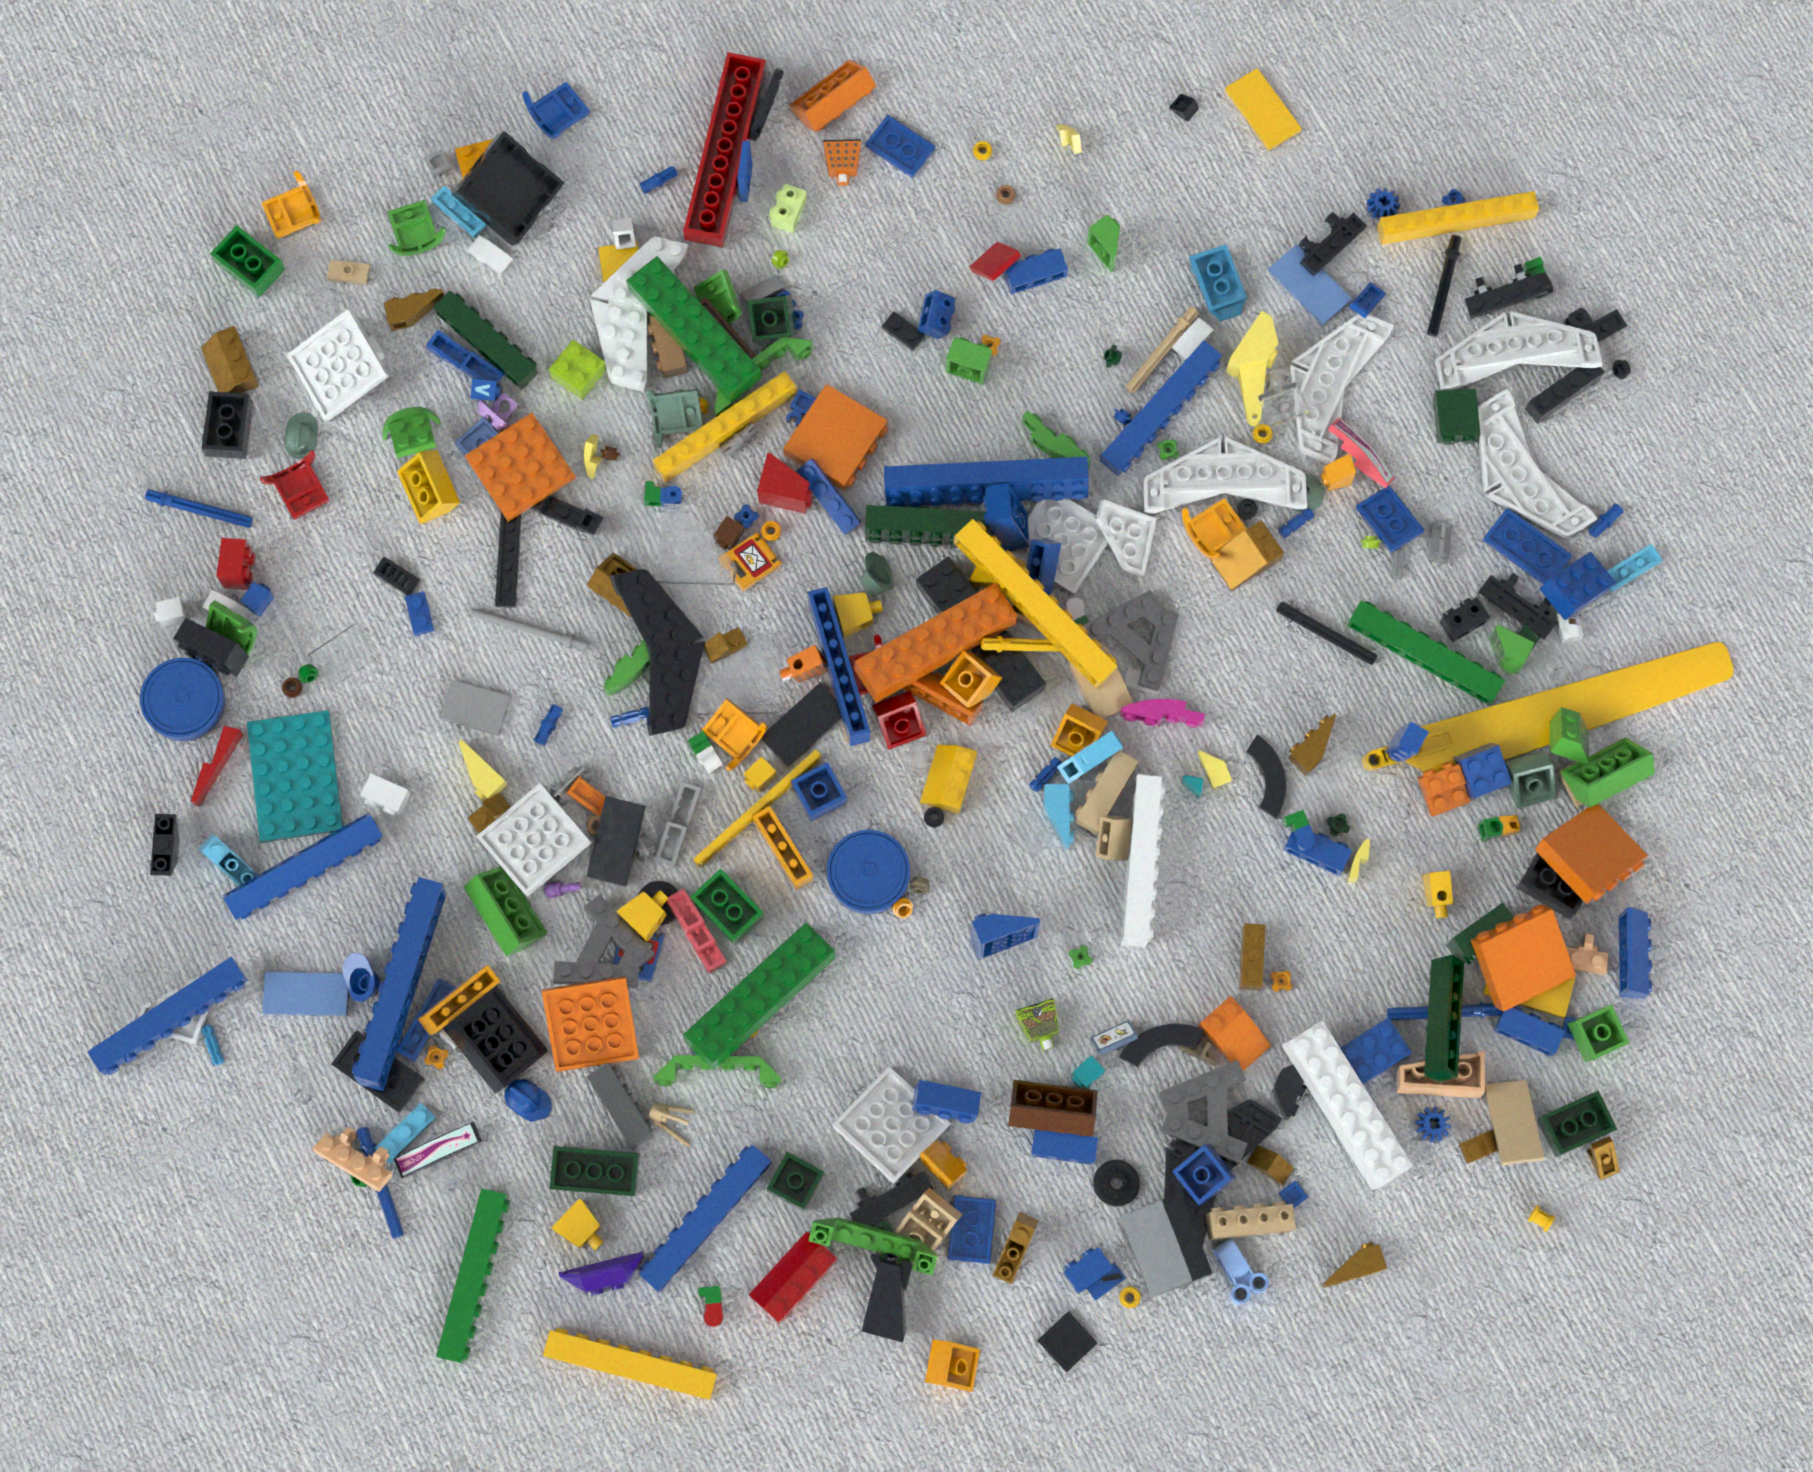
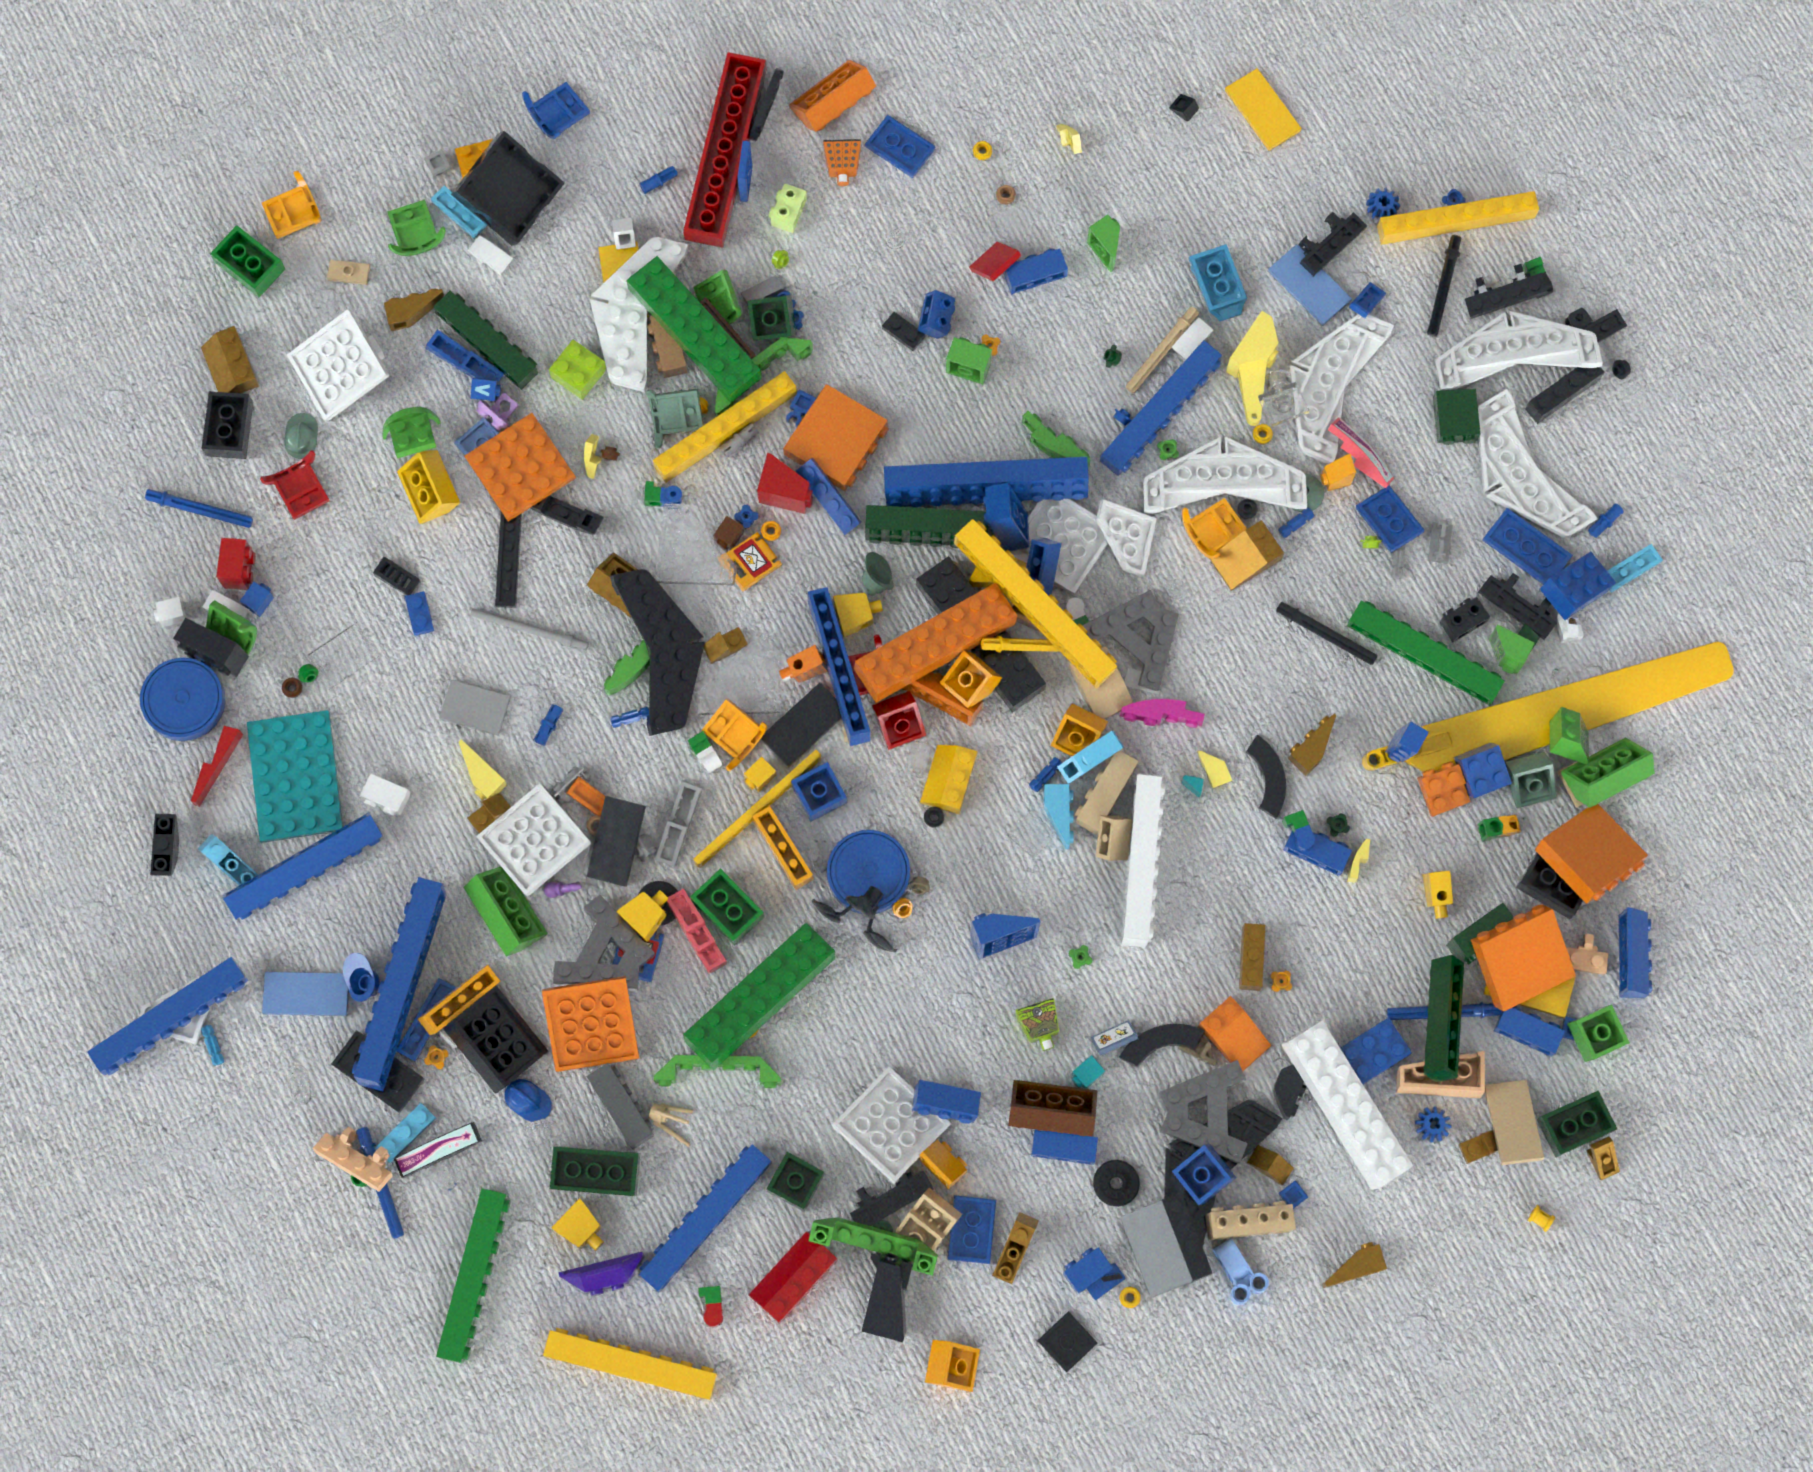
(867, 906): none -> black plant

